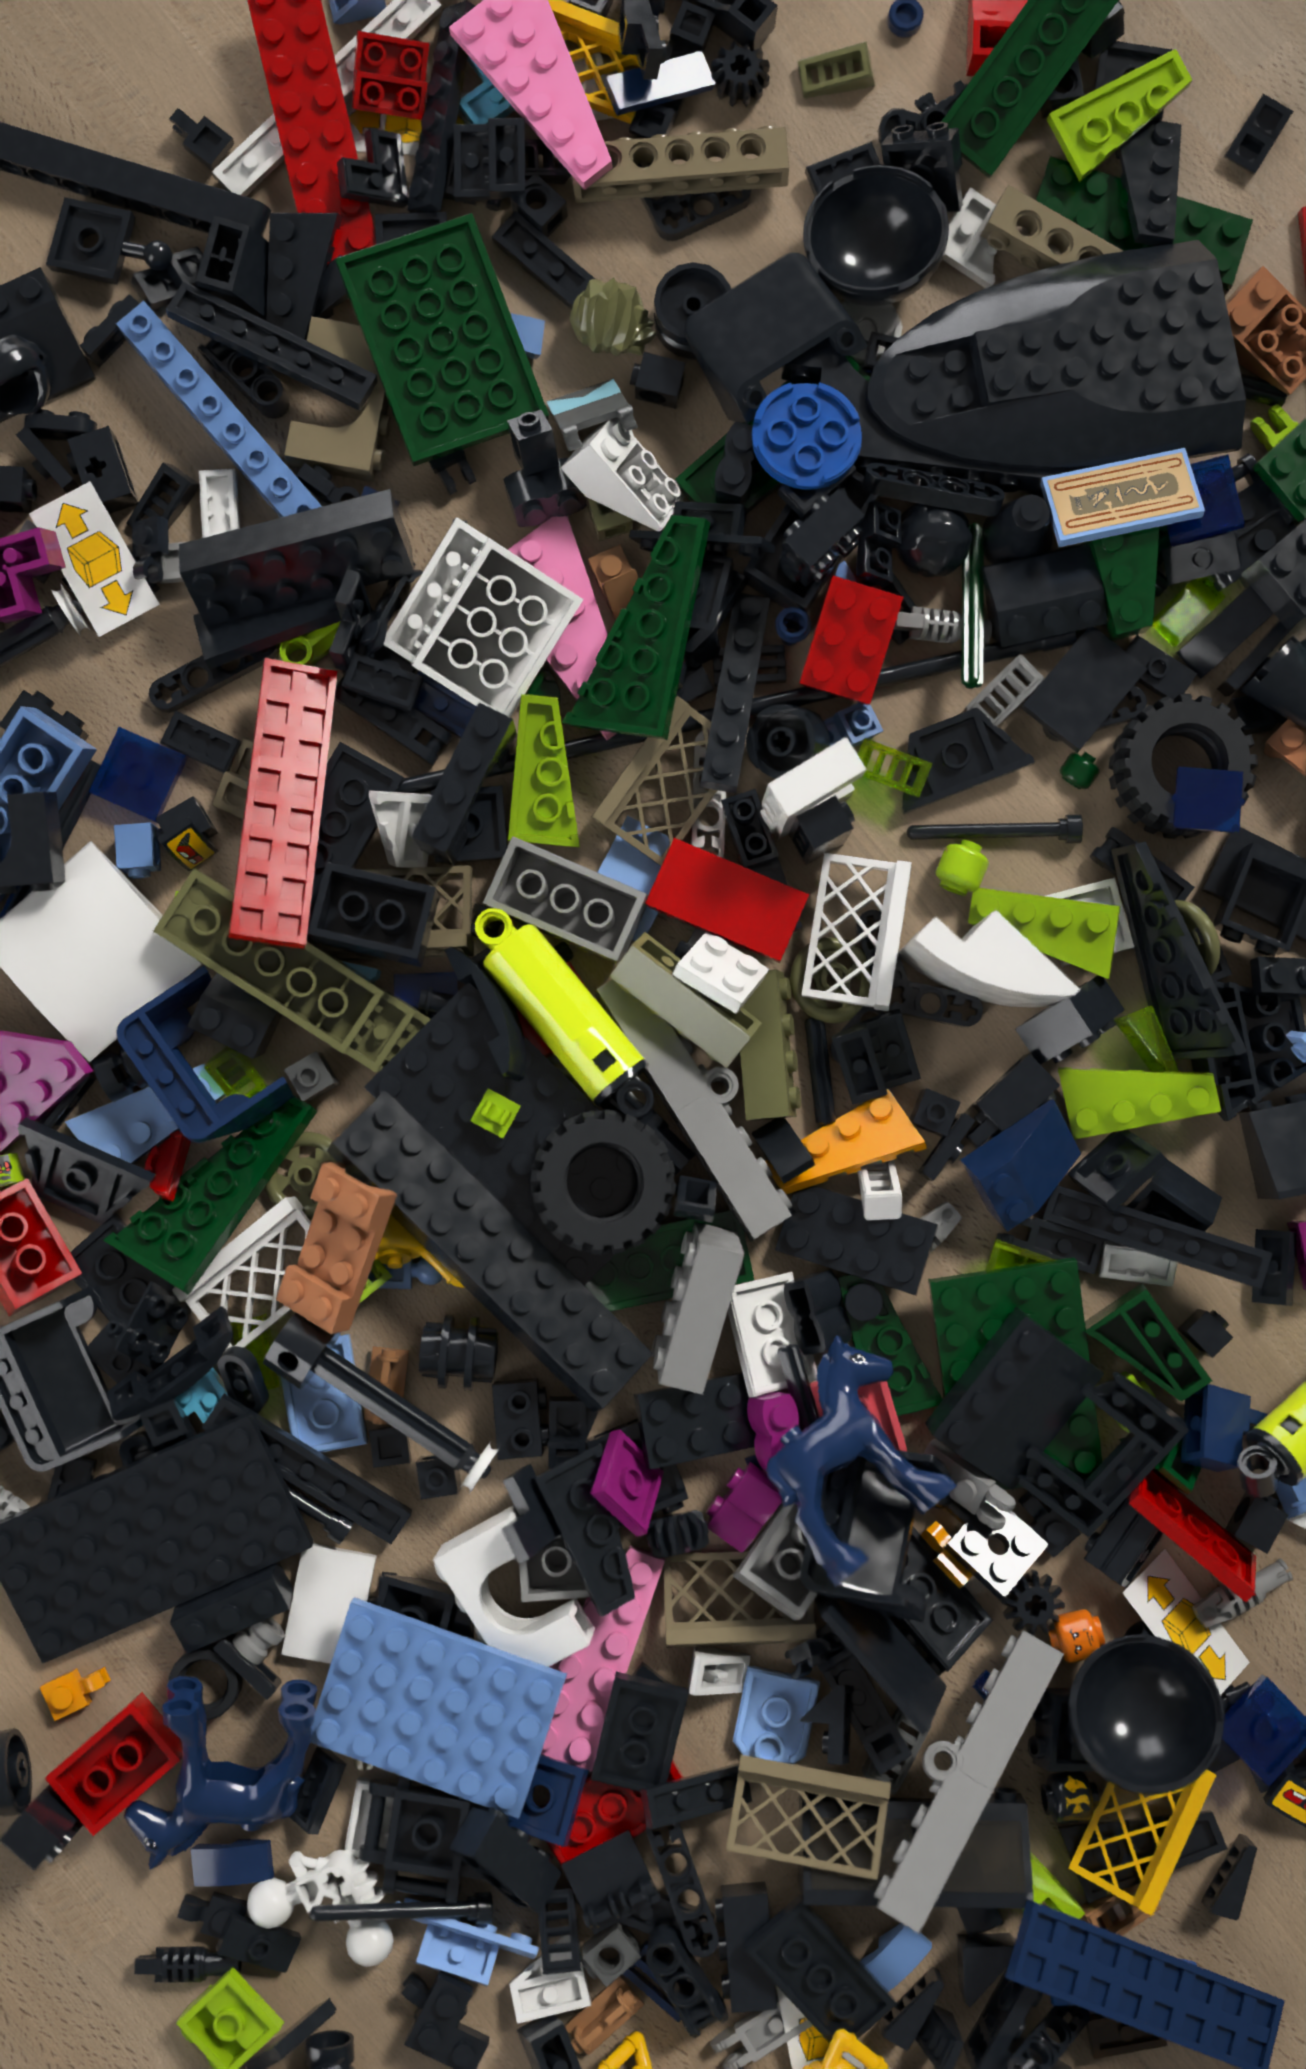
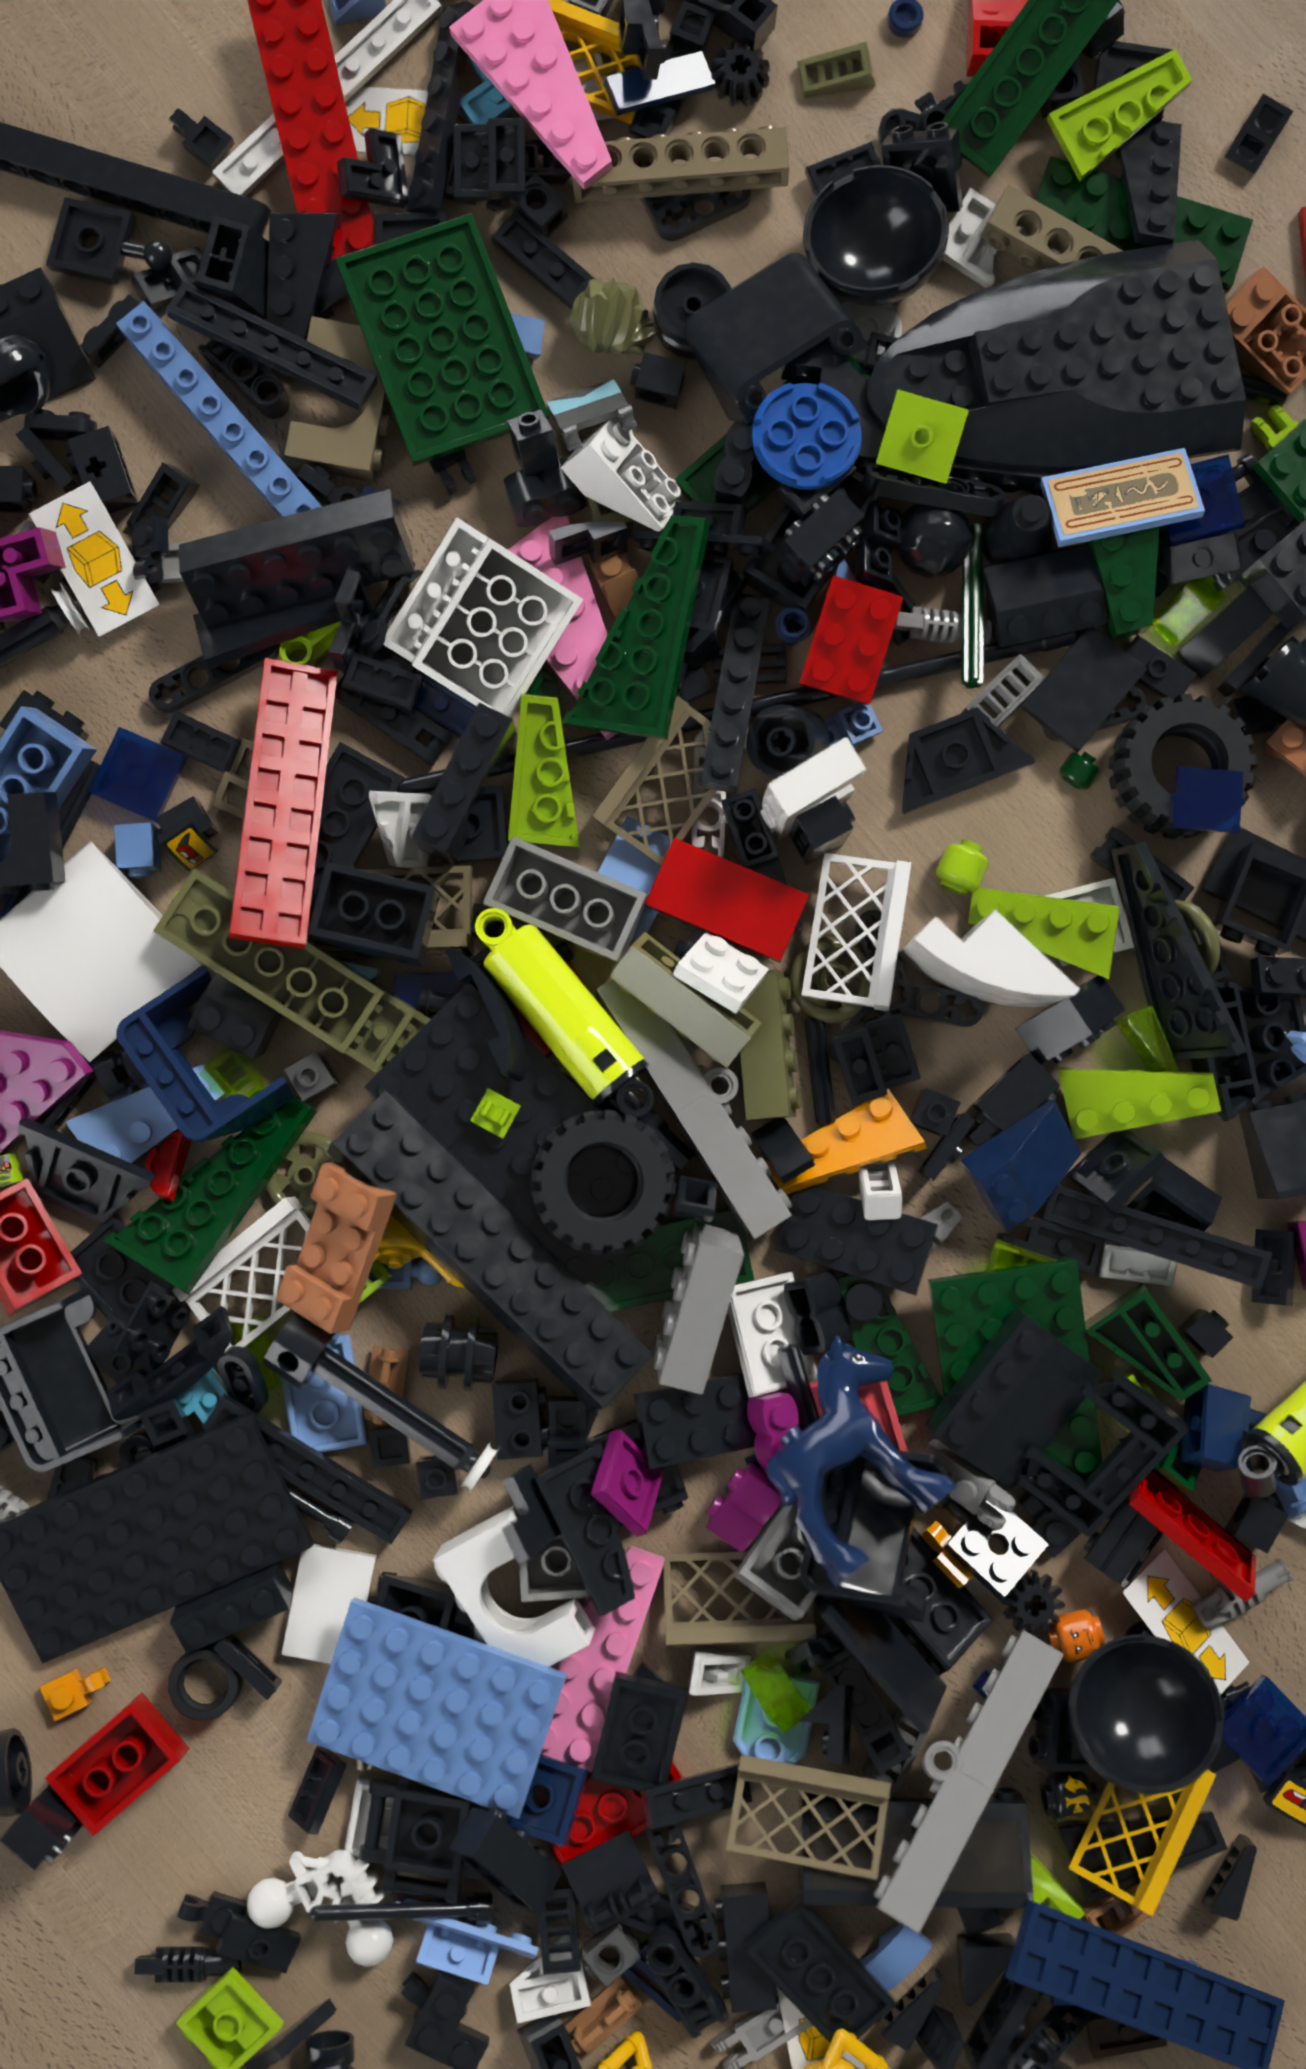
(219, 501): white plate -> none
(223, 1790): dark blue animal -> none
(232, 1864): dark blue slope -> none
(256, 1640): light grey wheel -> none
(390, 75): red slope -> none
(594, 538): none -> black slope
(677, 1534): black gear -> none
(776, 1691): none -> clear neon green slope
(865, 753): clear neon green slope -> none
(922, 436): none -> lime plate
(1065, 829): black piece -> none

